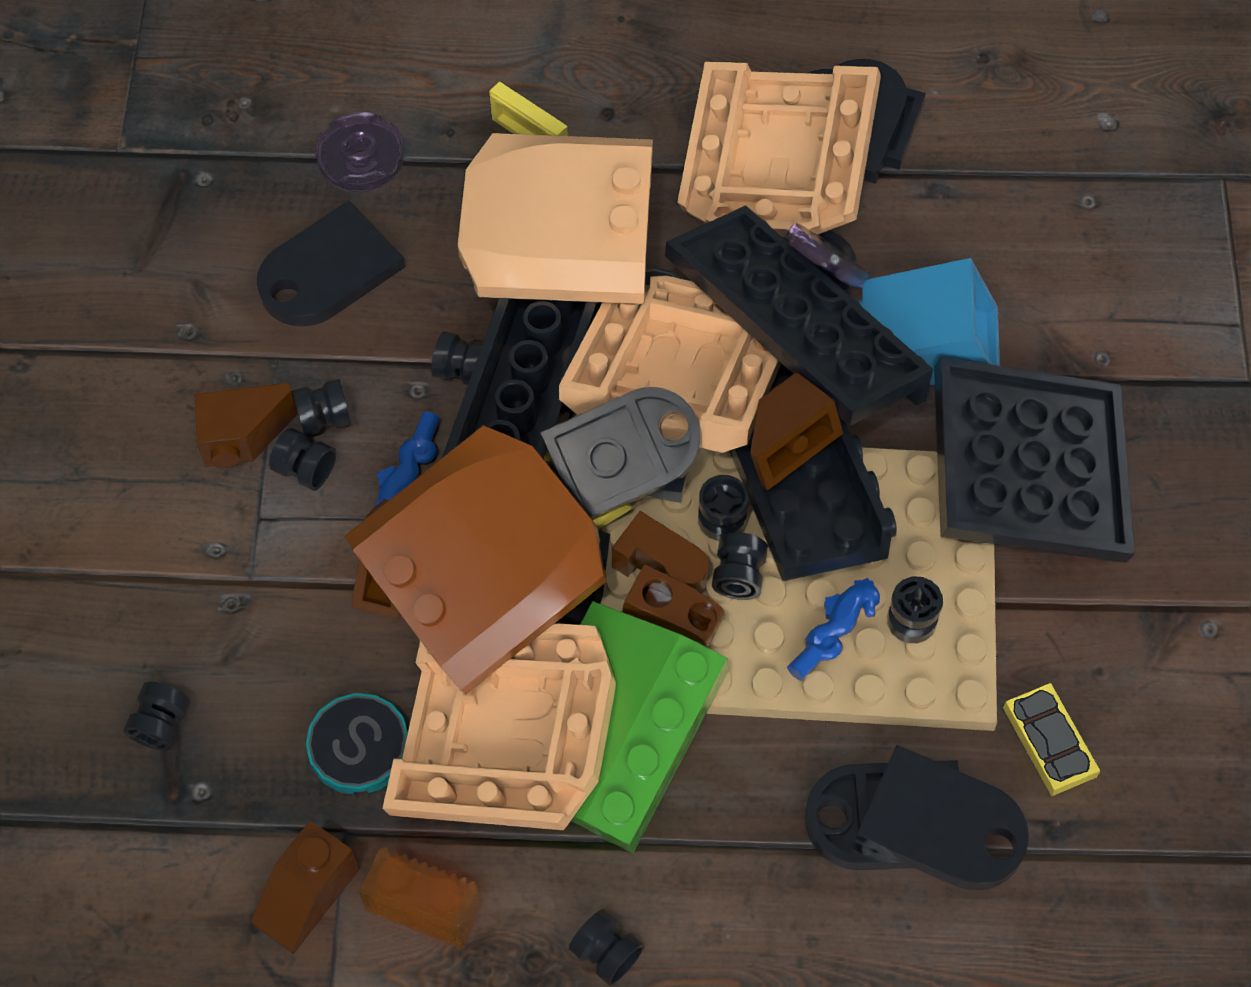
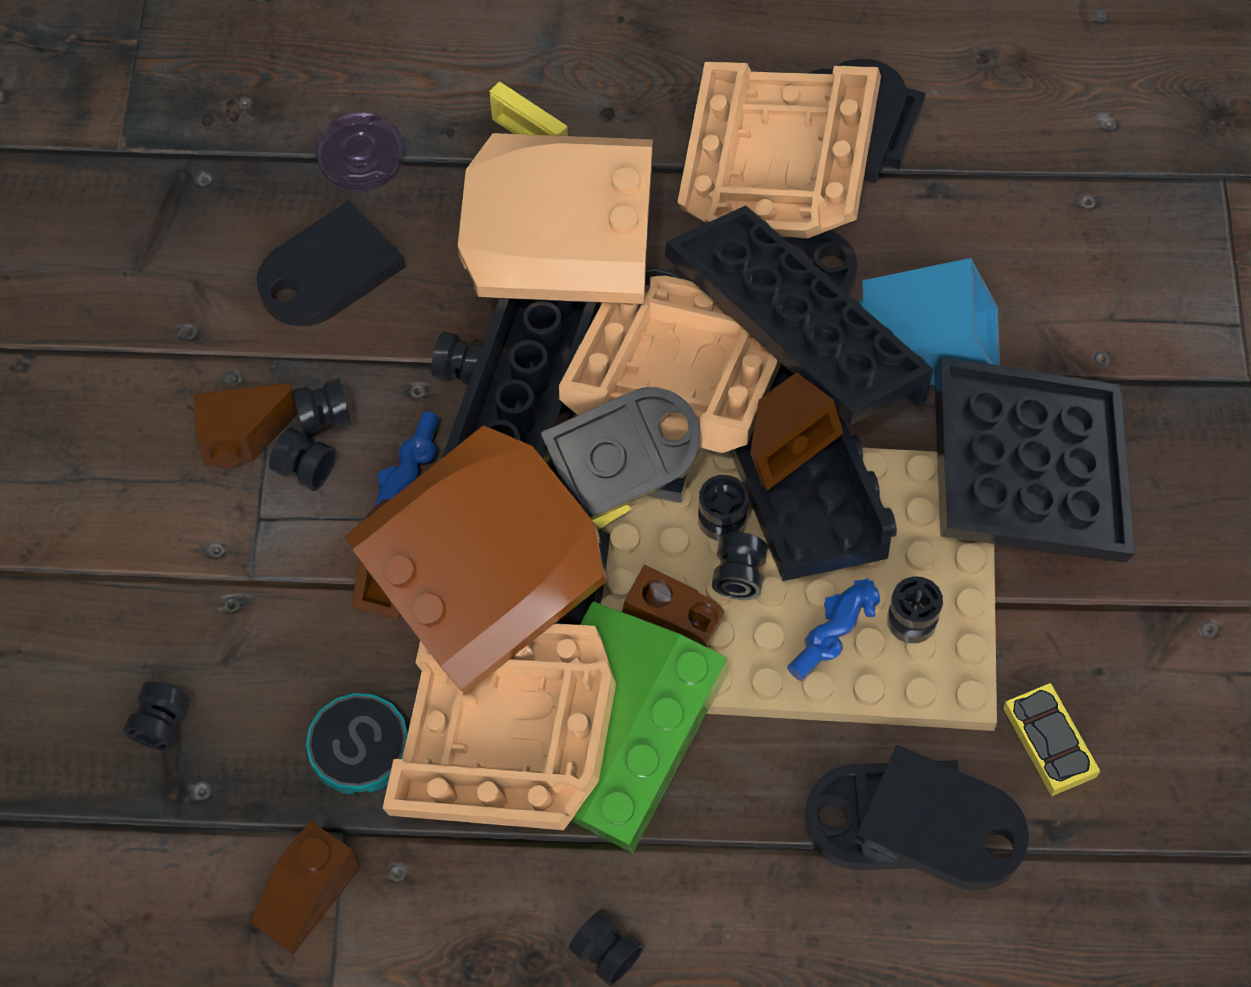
(421, 897): clear orange brick -> none
(662, 549): reddish brown leg -> none
(827, 255): clear purple tile -> none

